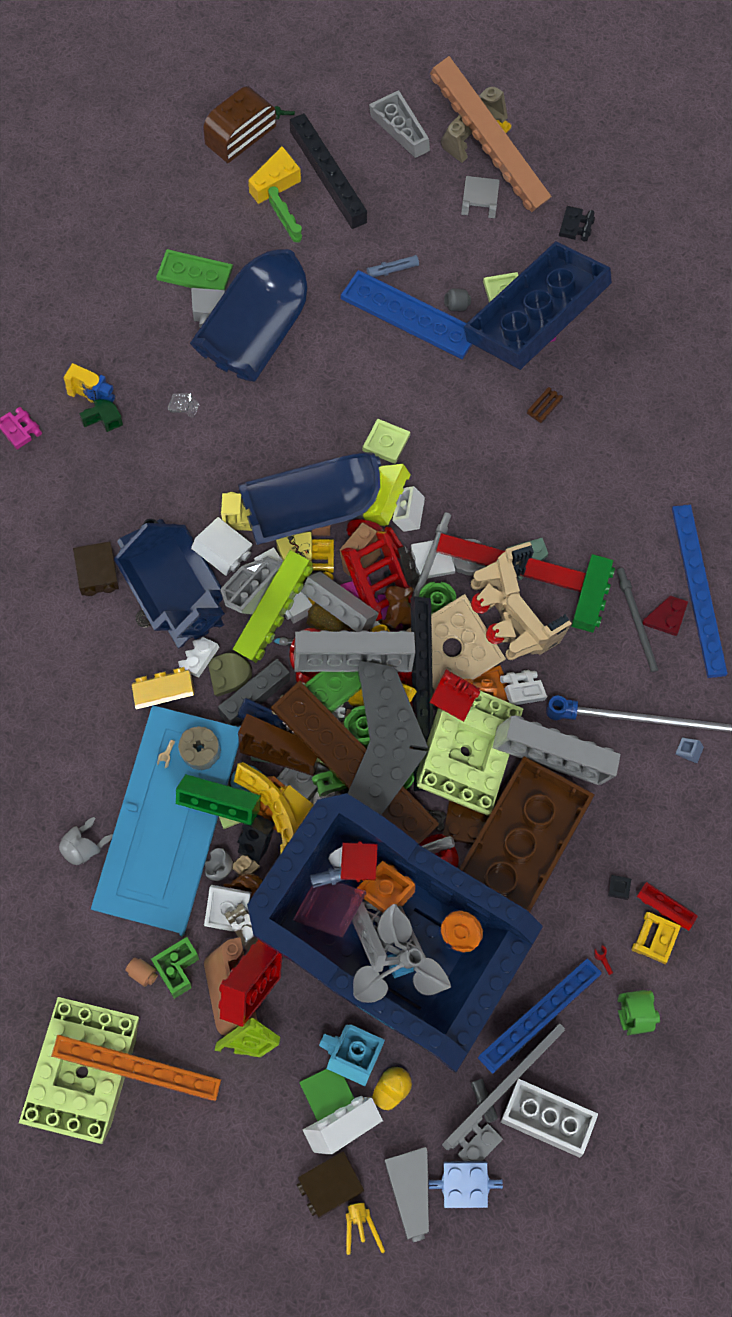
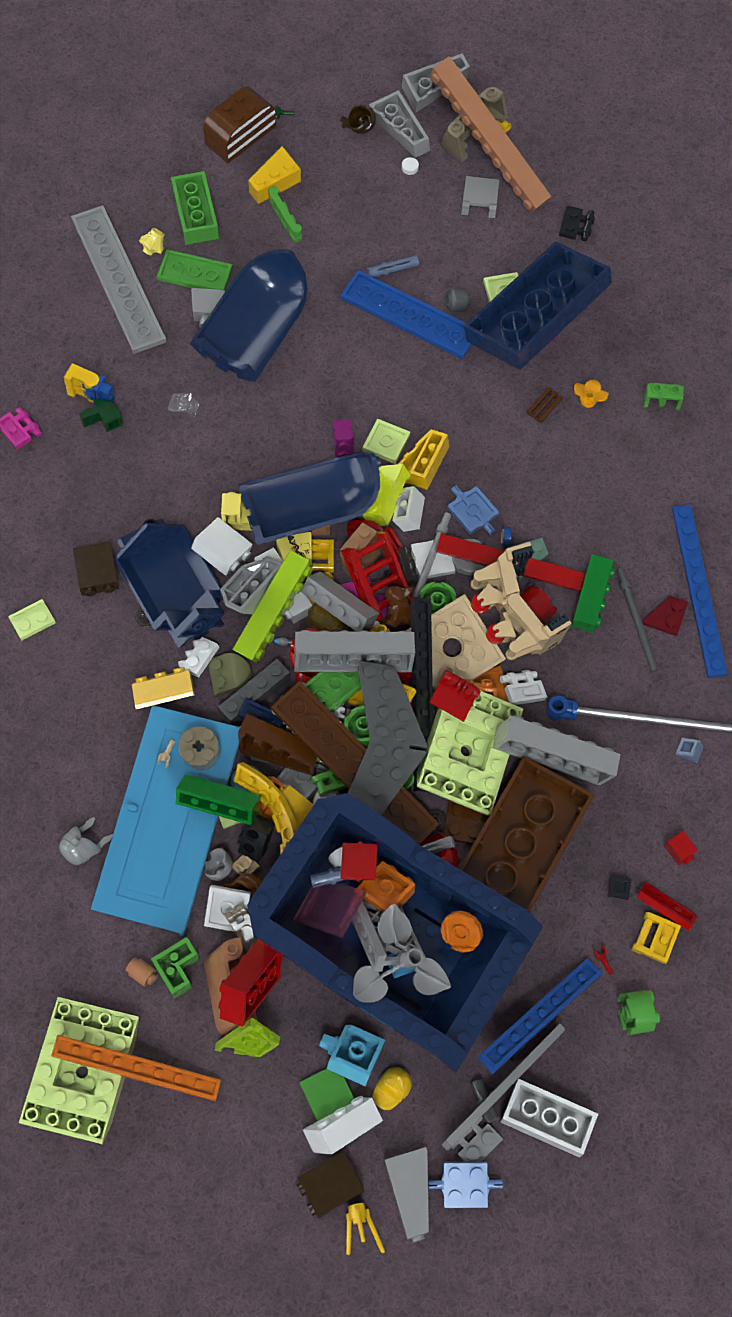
(32, 619): none -> yellowish green plate
(118, 279): none -> light grey plate
(152, 241): none -> light yellow rock
(195, 208): none -> bright green brick
(328, 171): black brick -> none
(343, 437): none -> magenta brick
(360, 119): none -> dark brown hat
(410, 166): none -> white tile
(420, 87): none -> light grey wedge
(426, 458): none -> yellow wedge
(473, 510): none -> medium blue plate
(505, 536): none -> blue tile
(539, 603): none -> red brick
(590, 393): none -> light orange plate
(663, 392): none -> bright green window
(681, 849): none -> red brick

